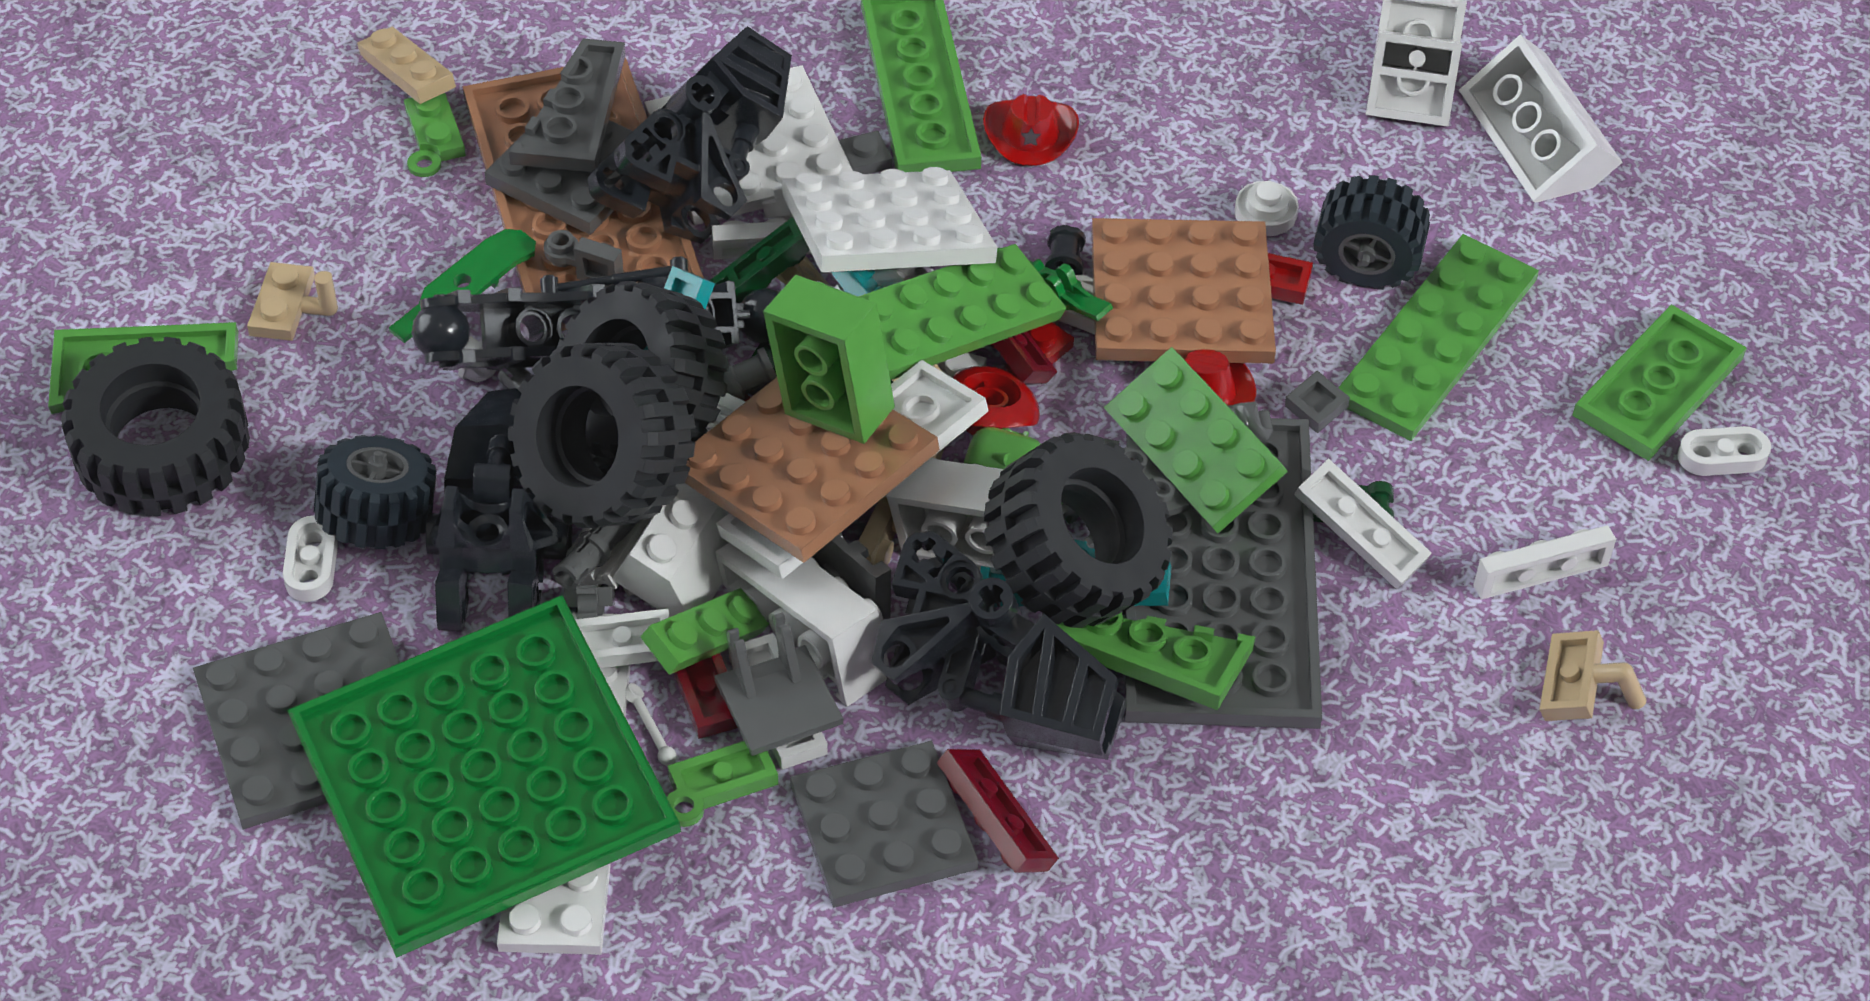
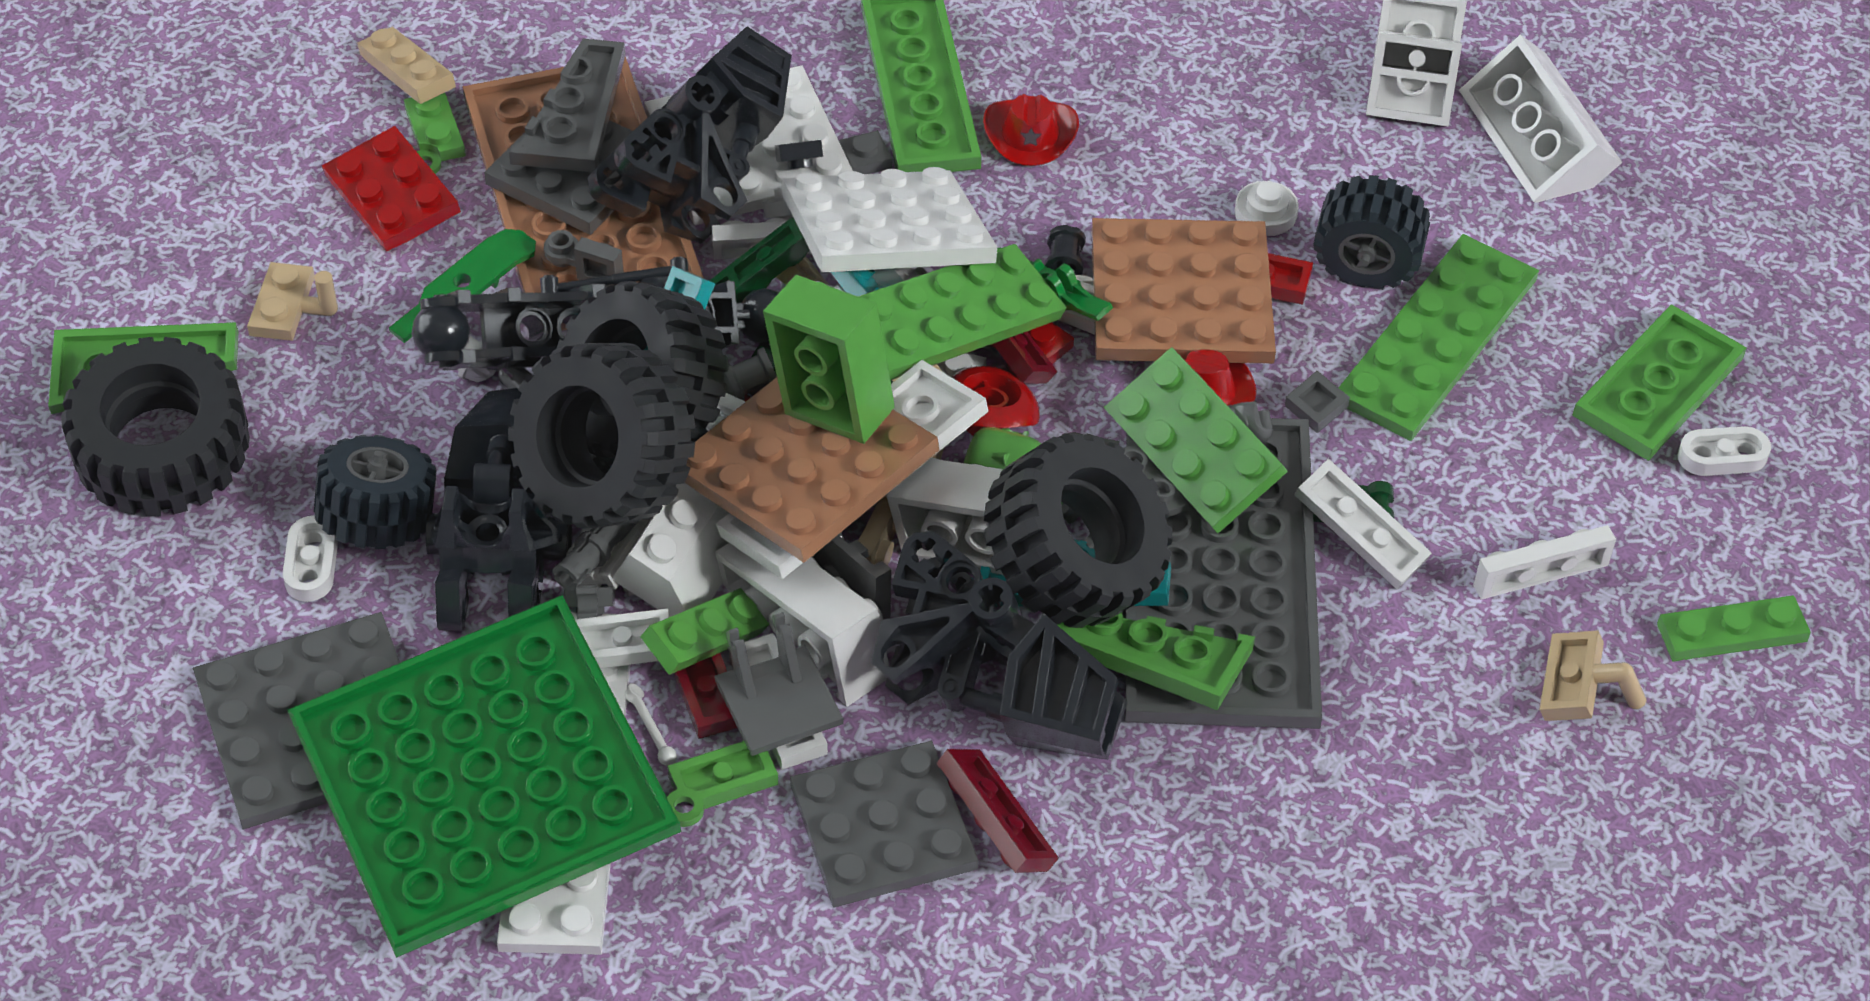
(391, 188): none -> red plate
(799, 154): none -> black plate
(1733, 628): none -> bright green plate

